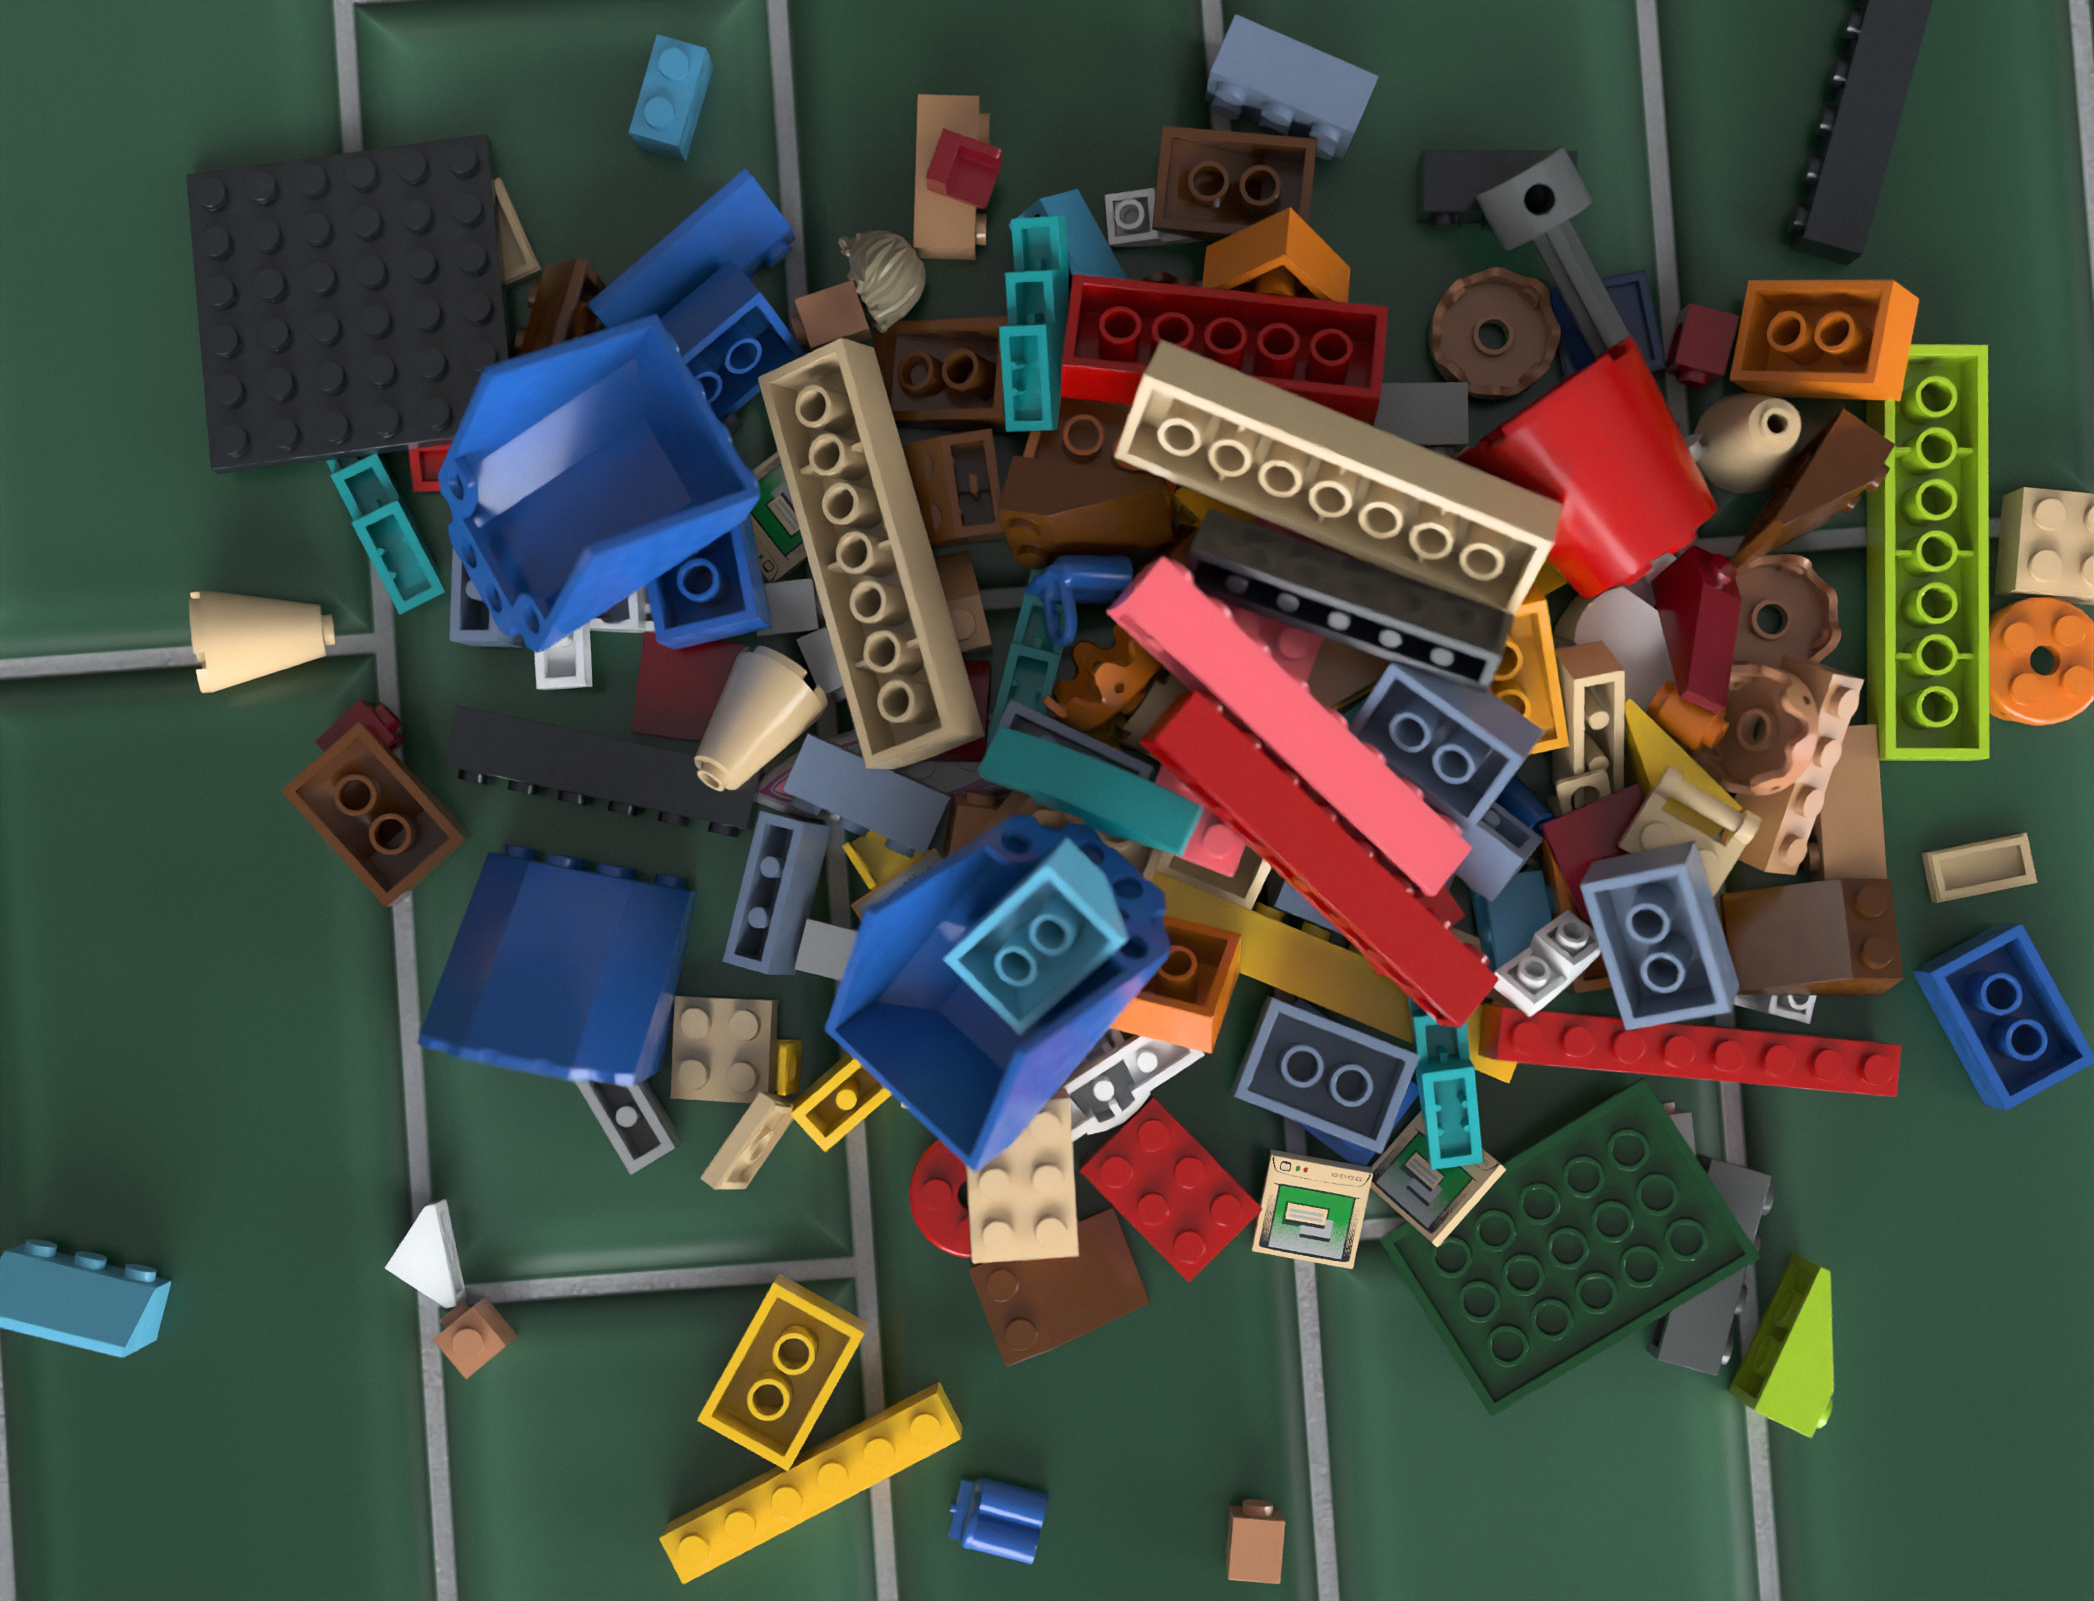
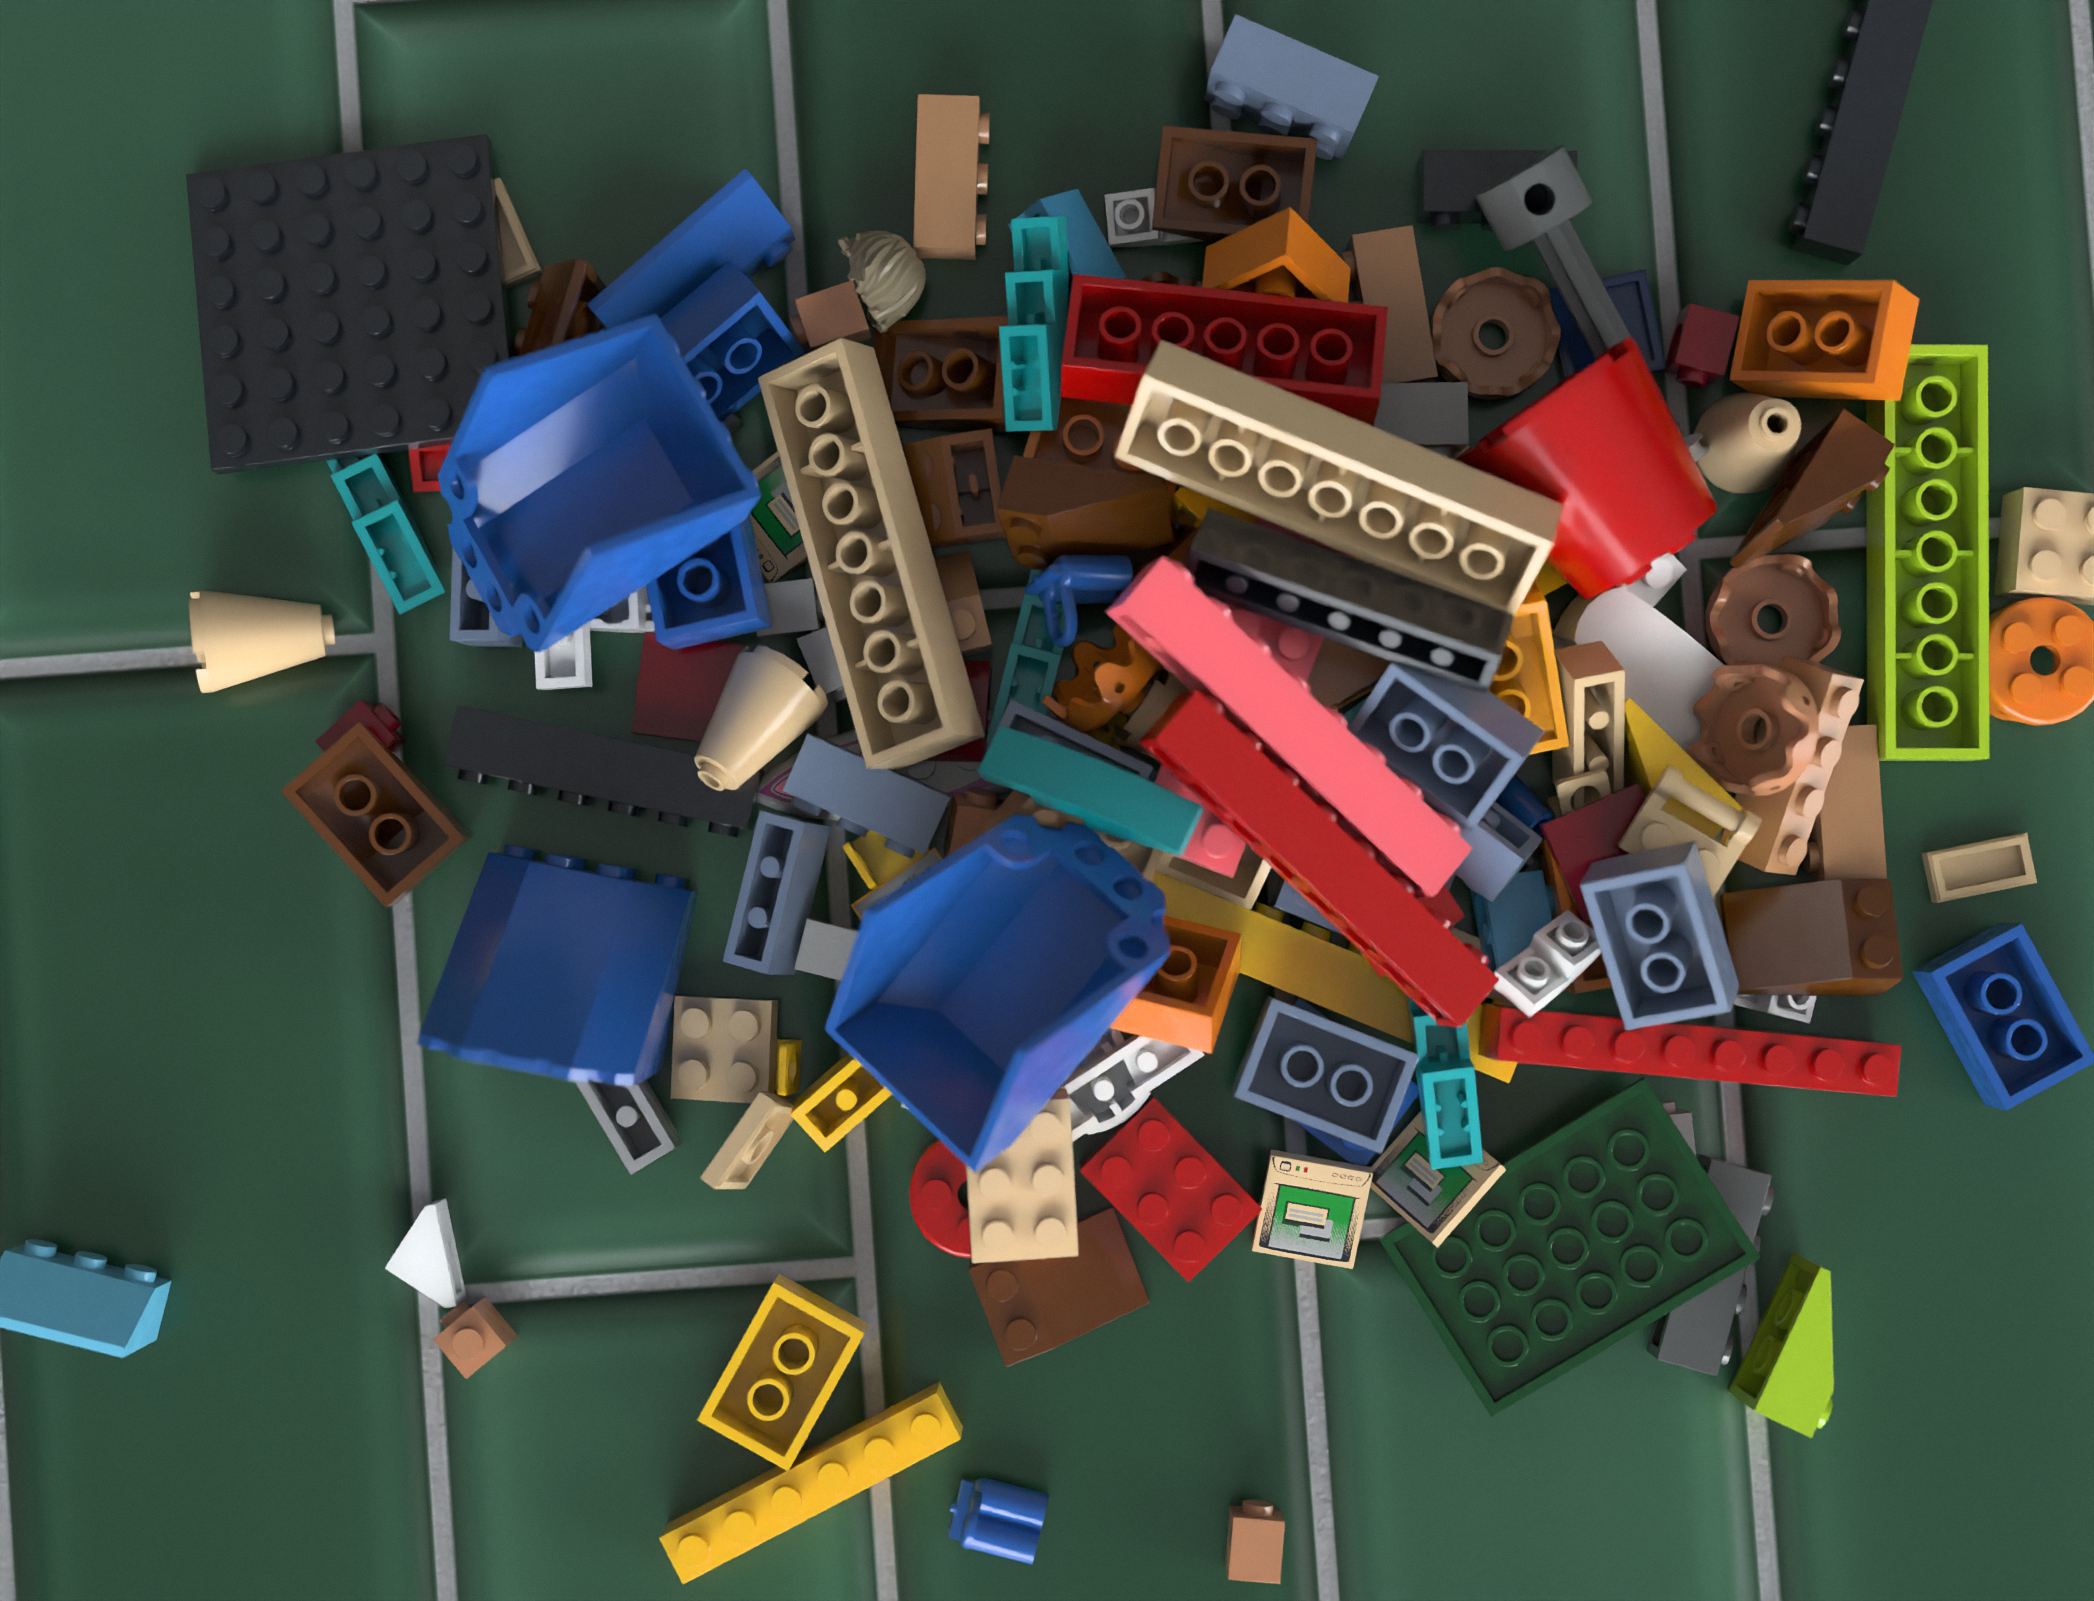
(671, 98): dark azure brick -> none
(964, 169): dark red panel -> none
(1041, 937): medium azure slope -> none
(1389, 275): none -> medium nougat brick
(1686, 721): orange brick -> none
(1700, 623): dark red slope -> none

